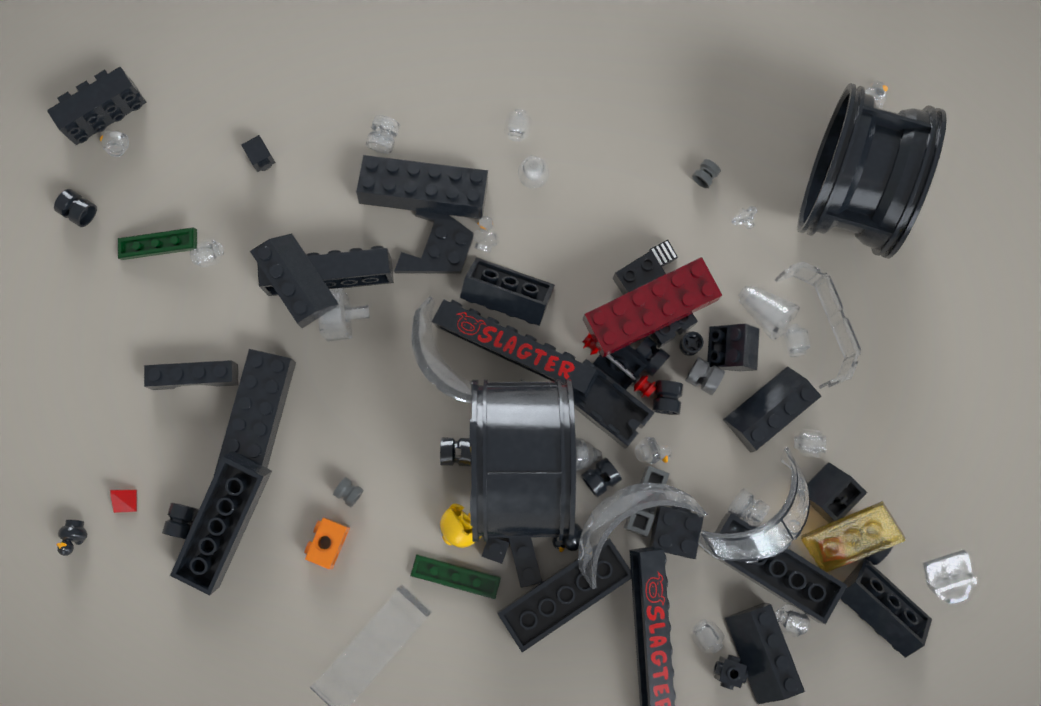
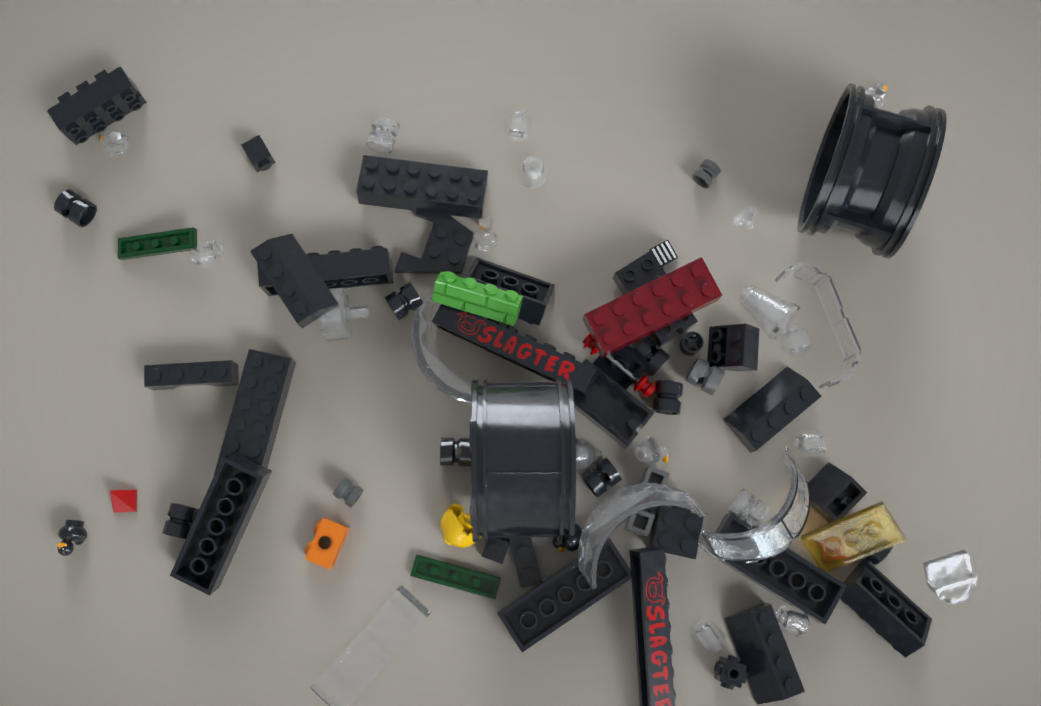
(404, 301): none -> black wheel
(477, 298): none -> bright green brick

